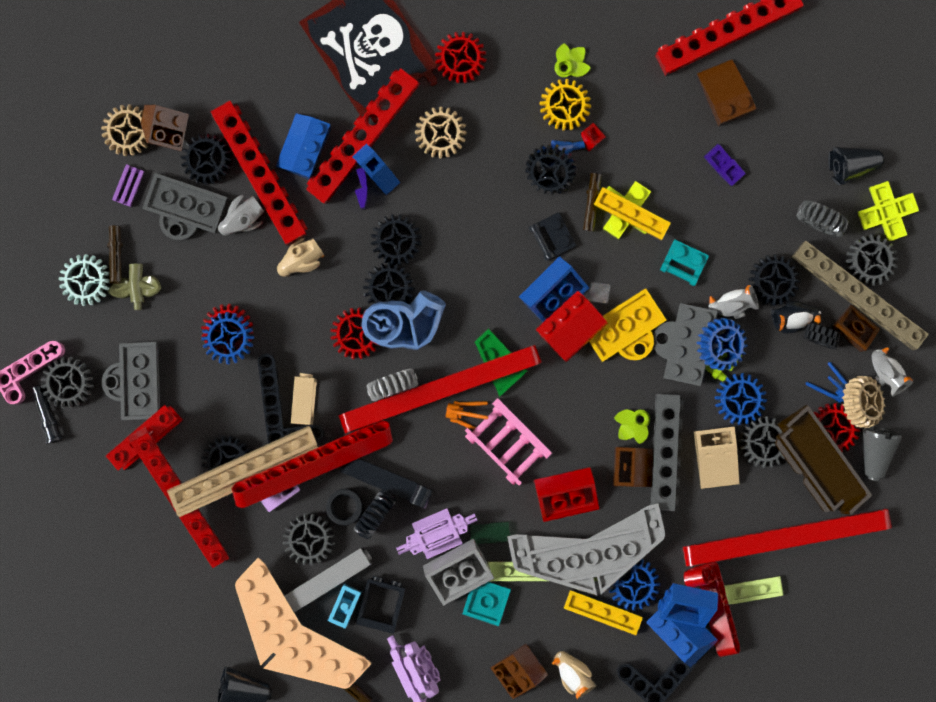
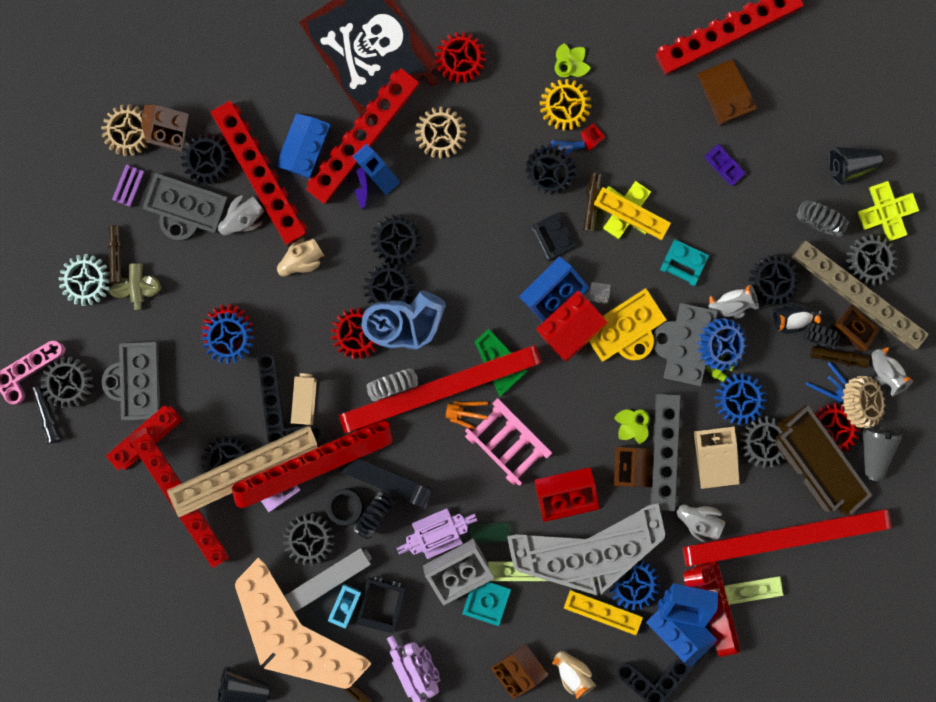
(701, 521): none -> light grey animal
(840, 357): none -> dark brown pin

